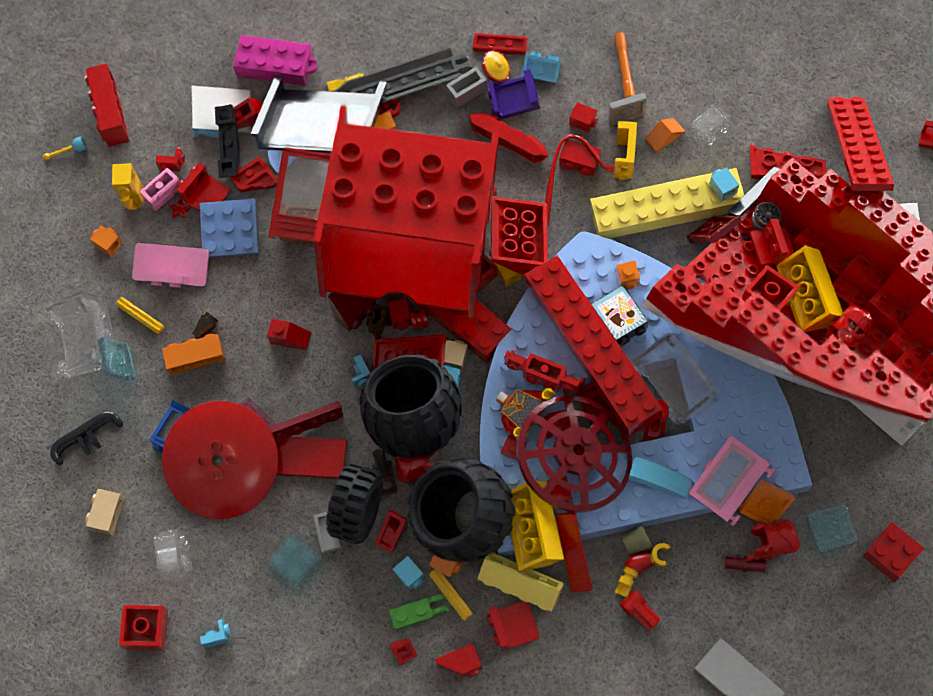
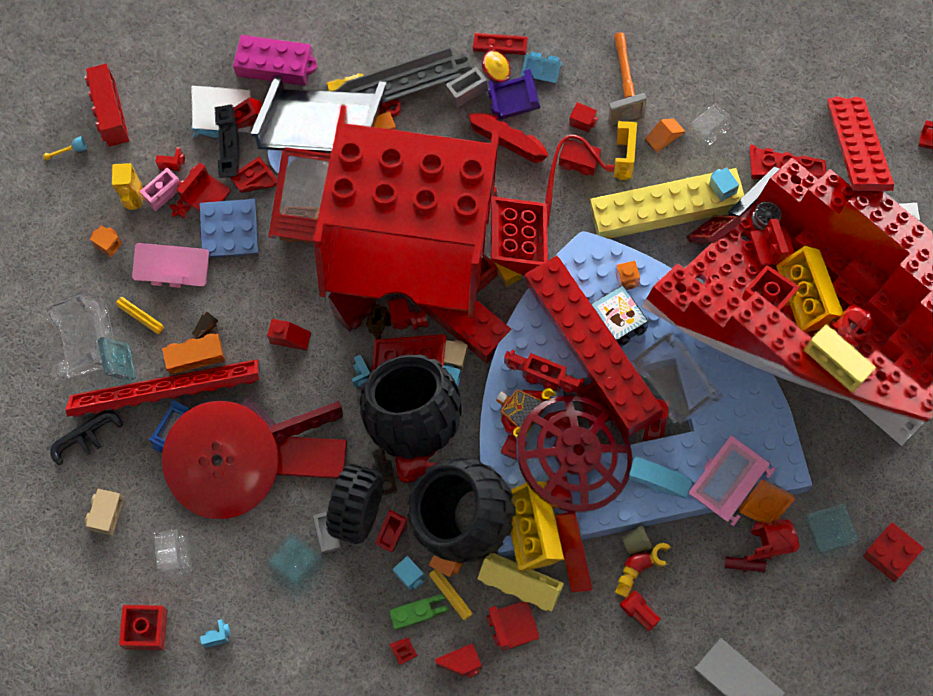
(164, 387): none -> red plate
(839, 358): none -> light yellow brick

